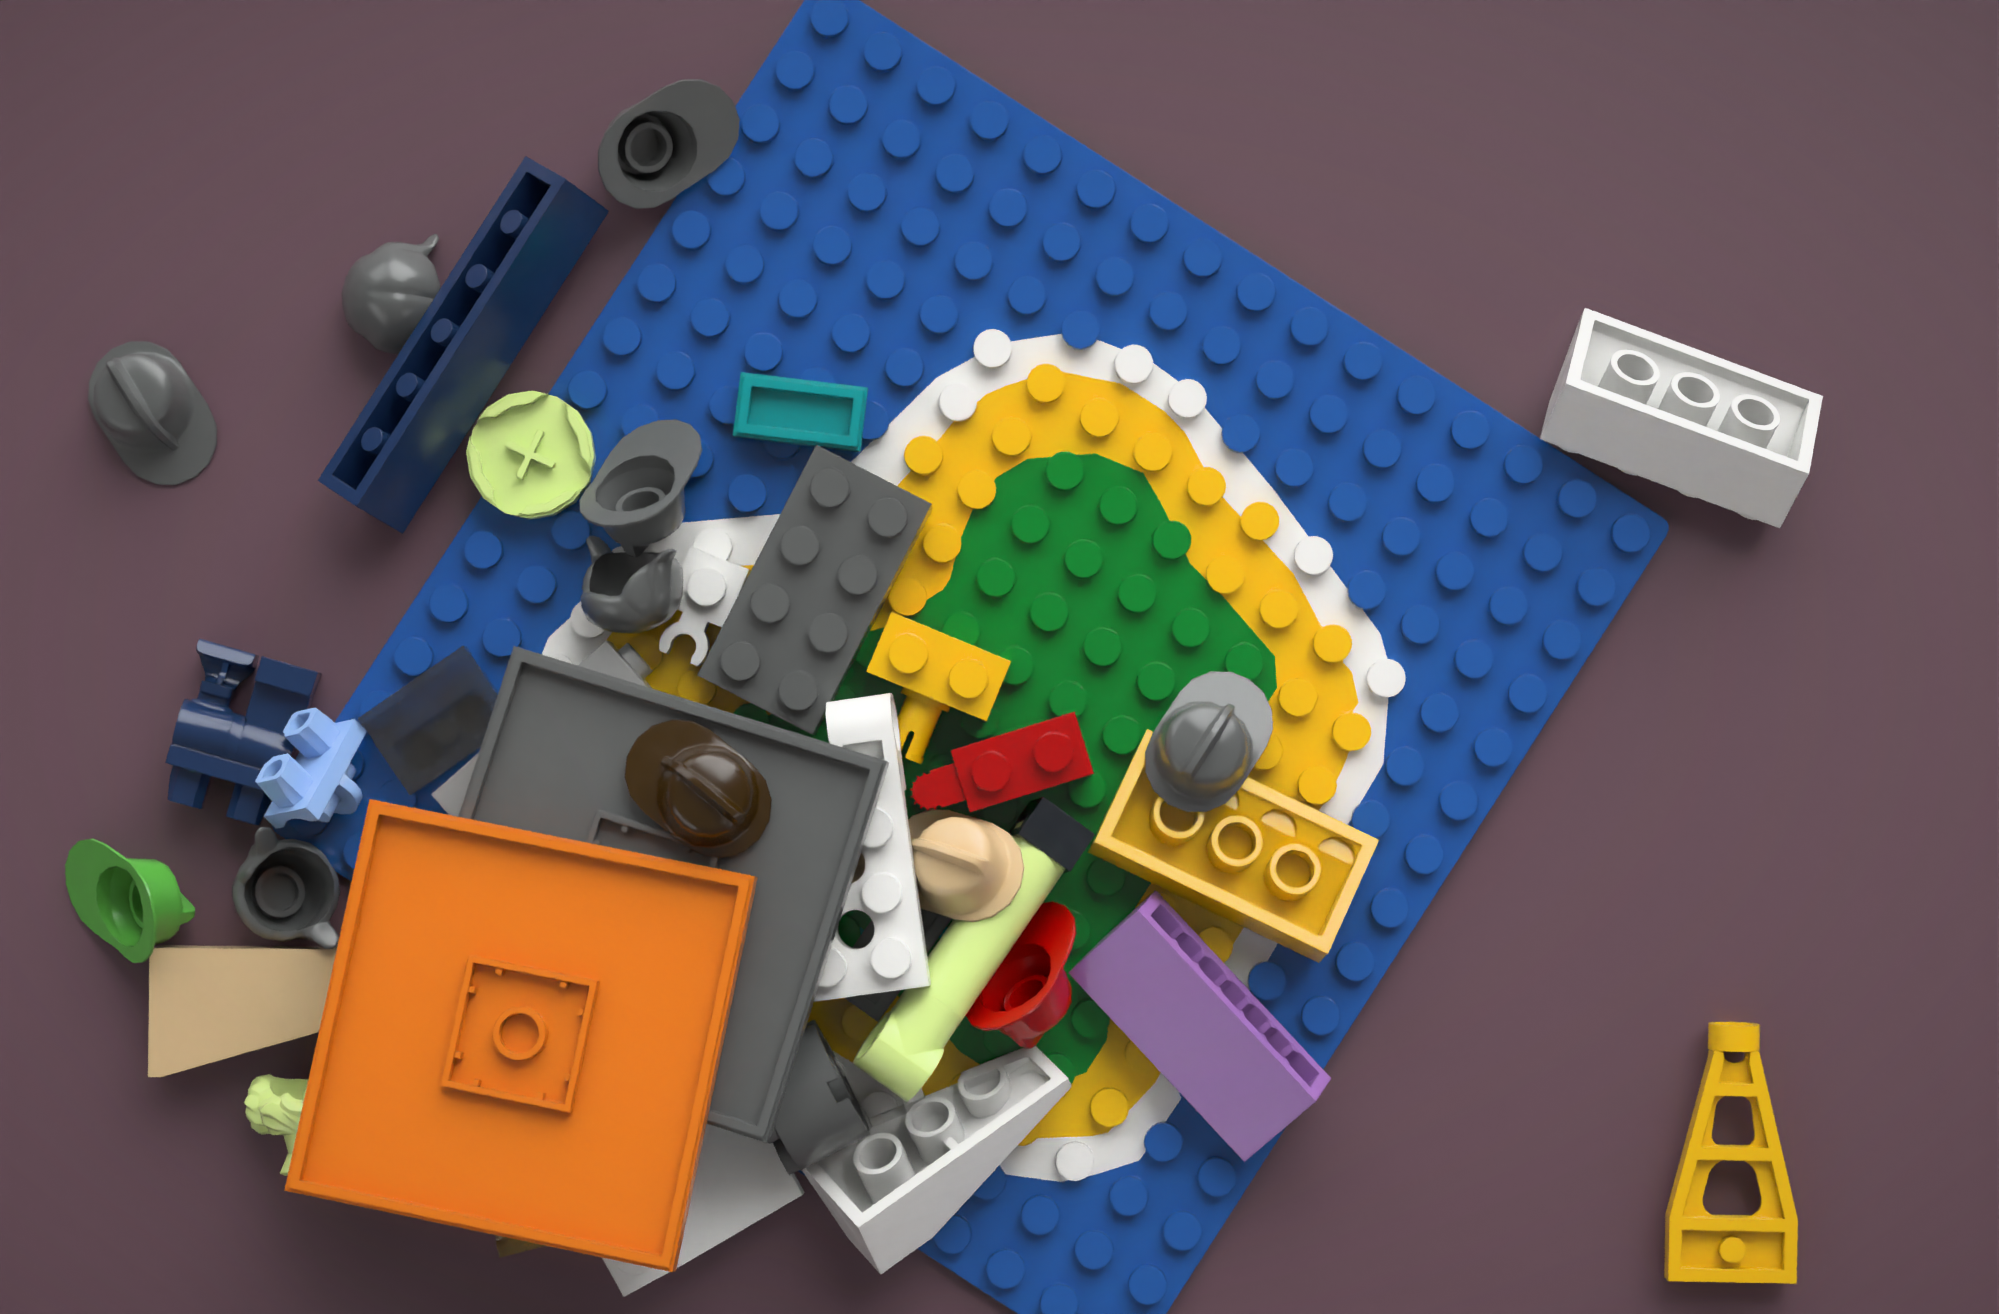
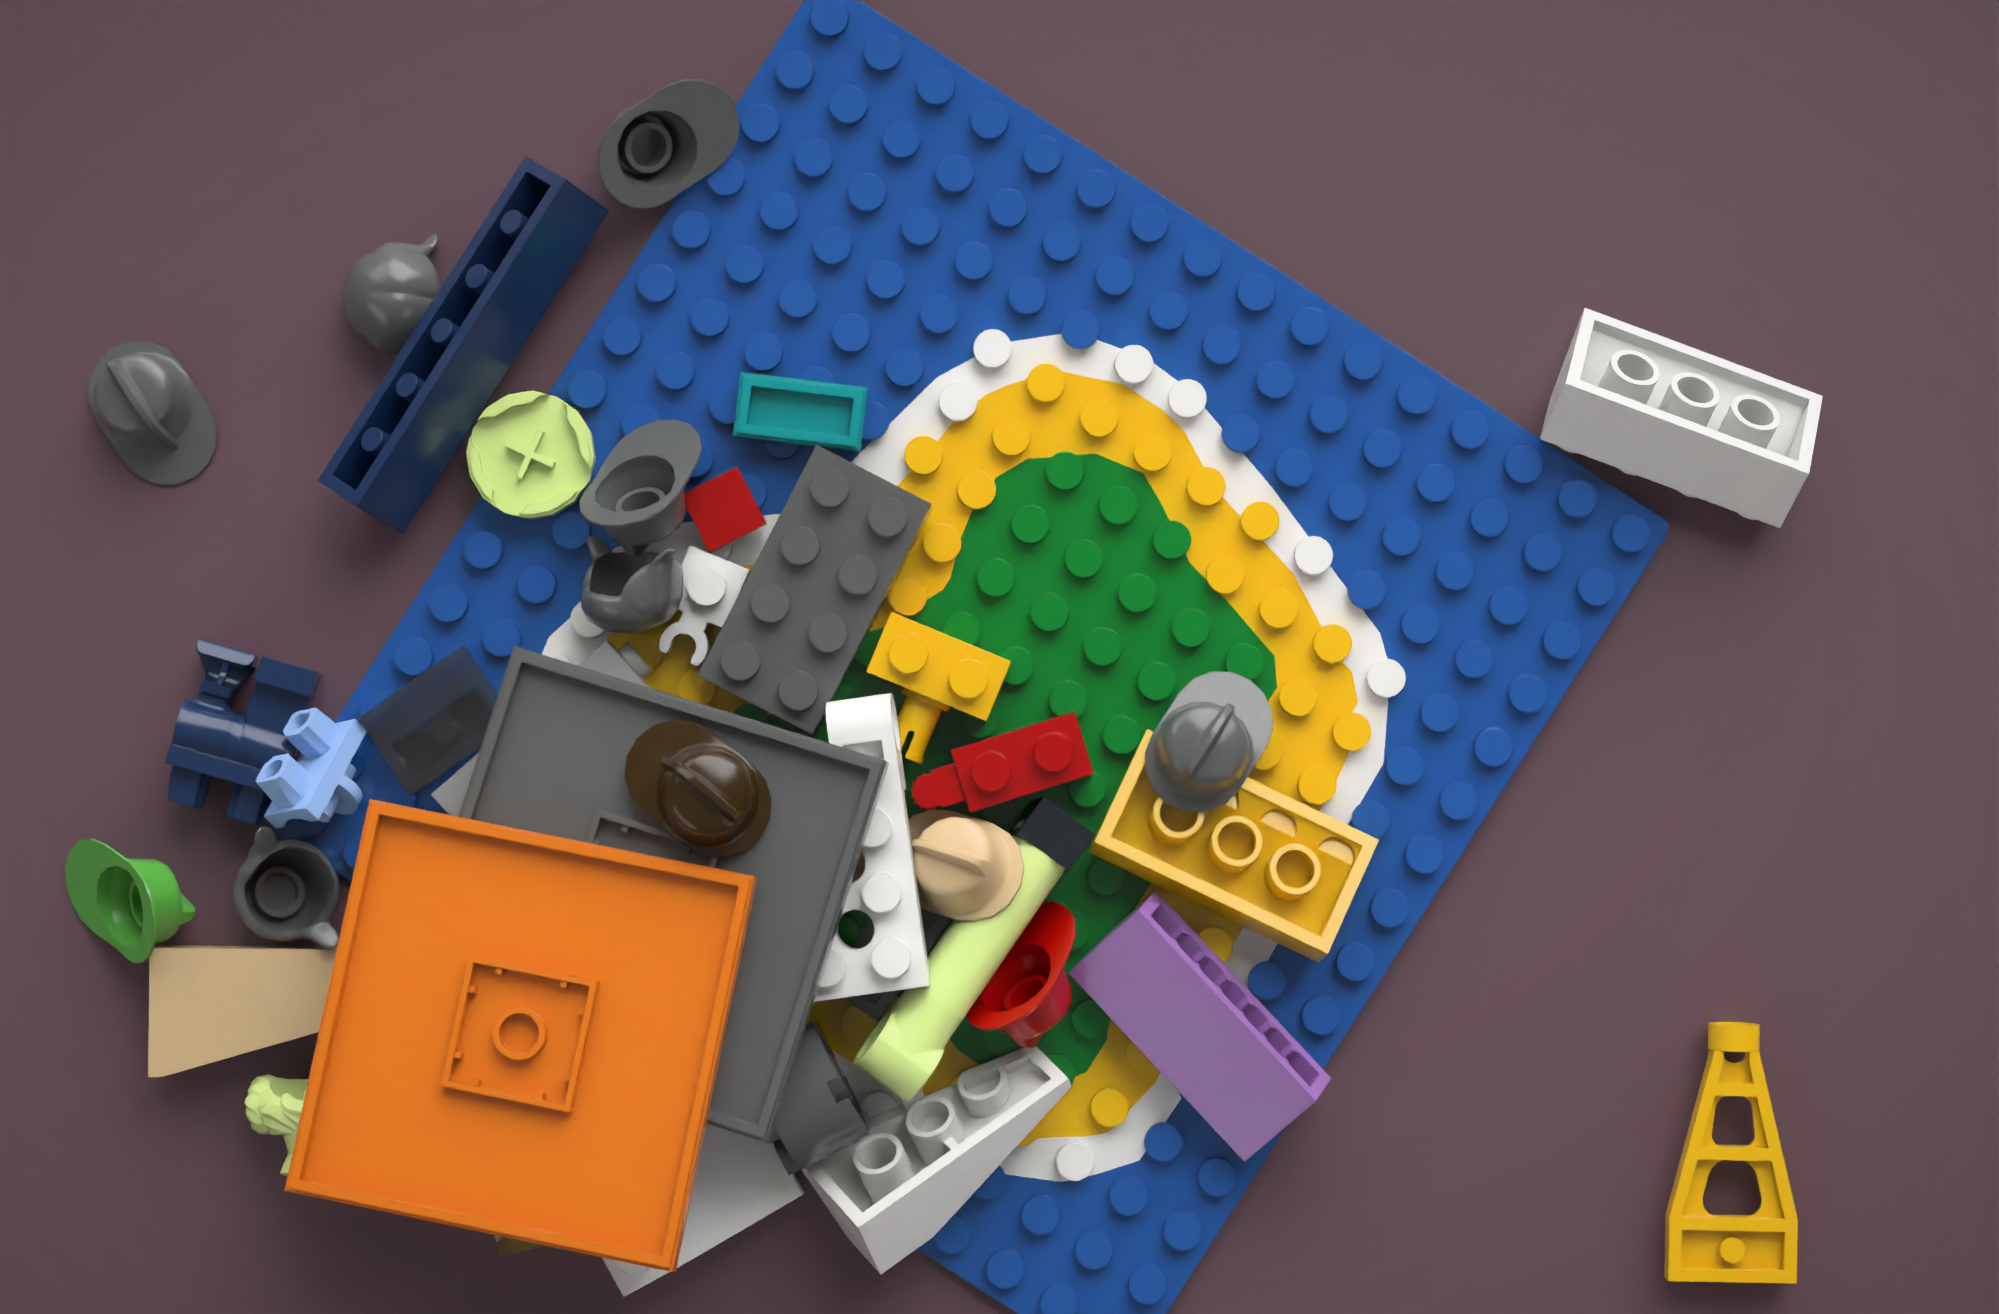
(723, 510): none -> red tile

